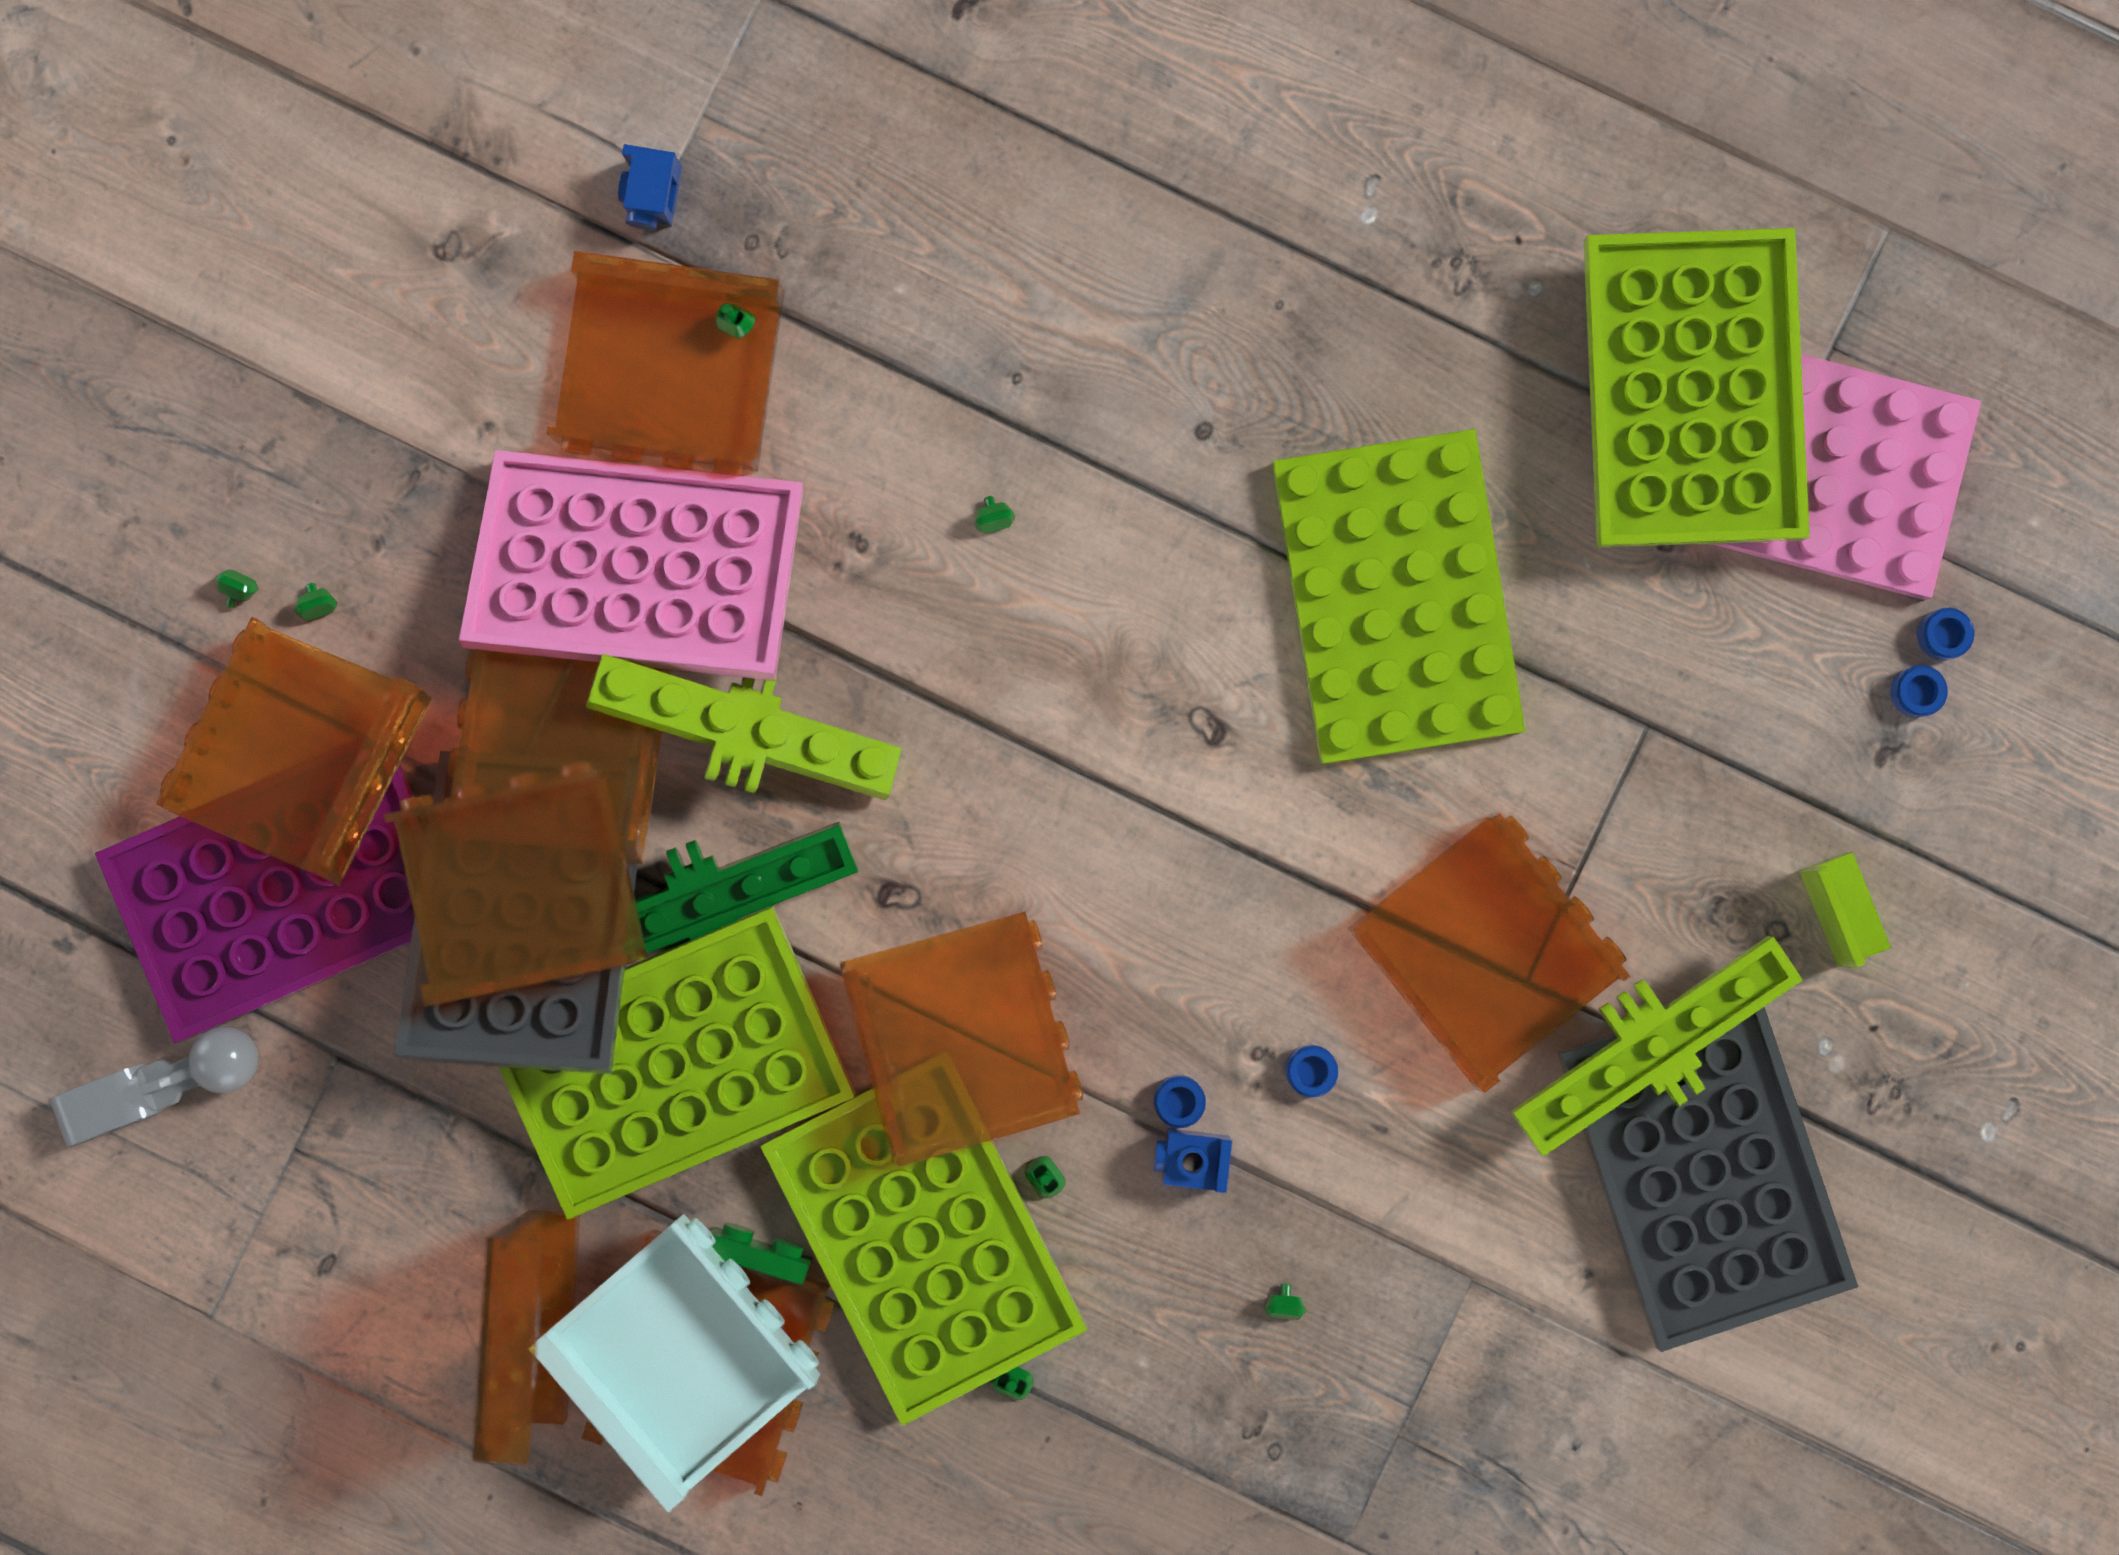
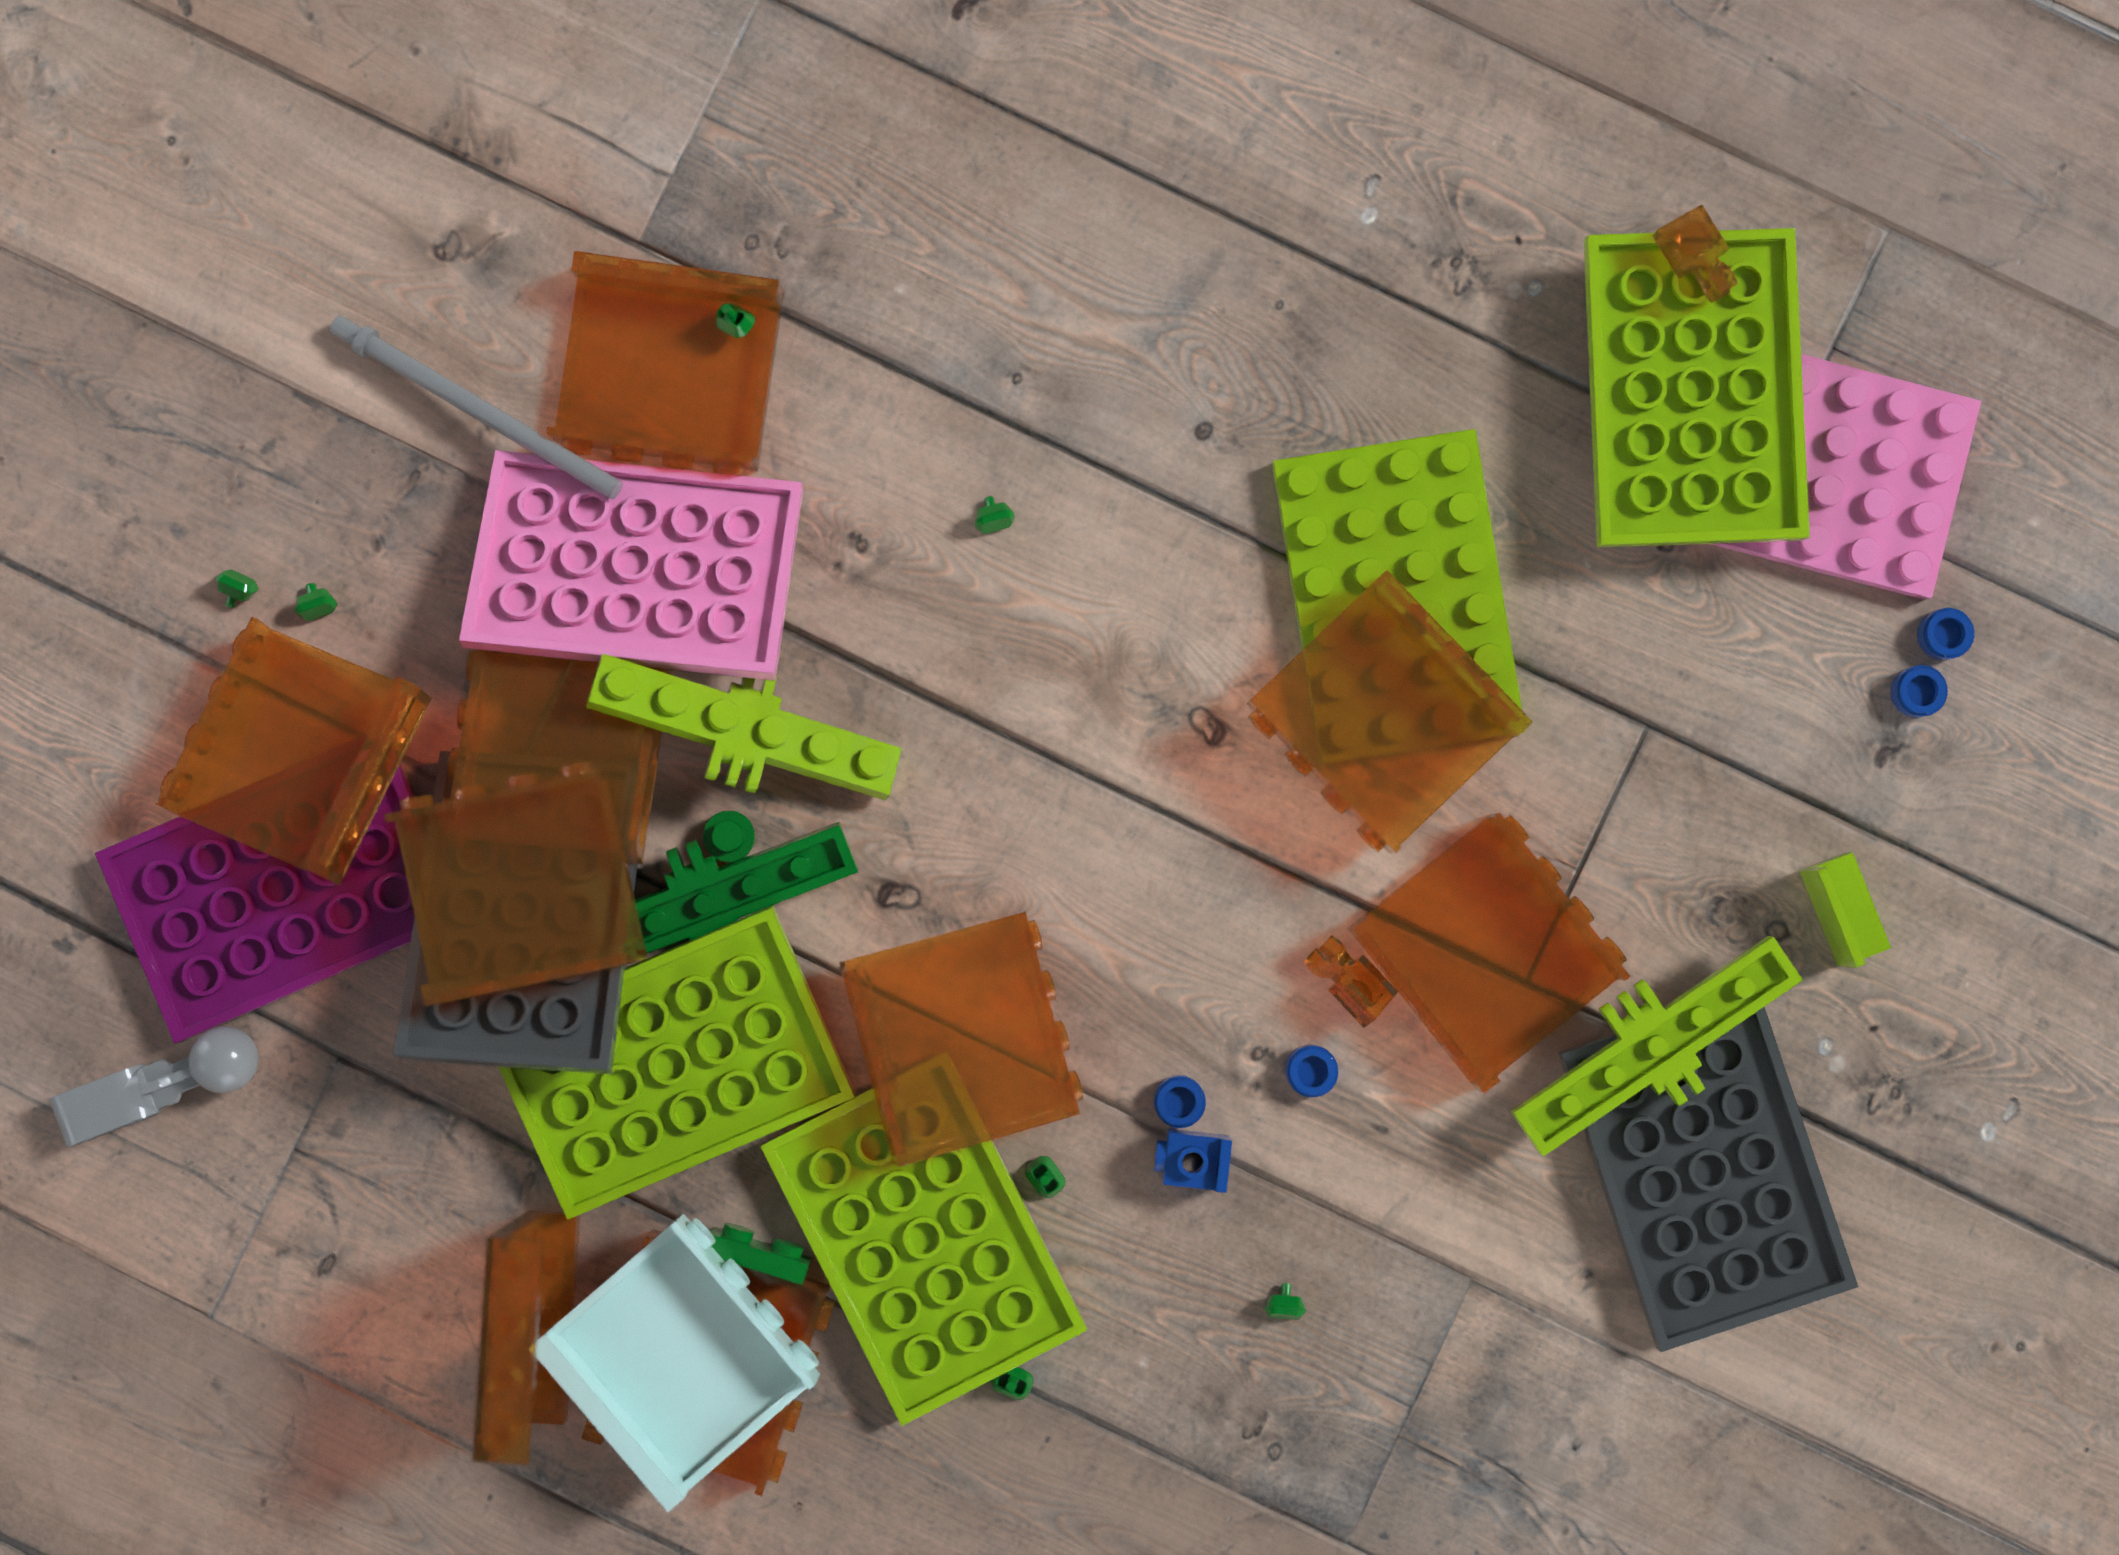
(367, 343): none -> light grey bar
(649, 186): blue brick -> none
(729, 836): none -> green plate
(1357, 982): none -> clear orange plate
(1386, 714): none -> clear orange panel
(1694, 246): none -> clear orange plate

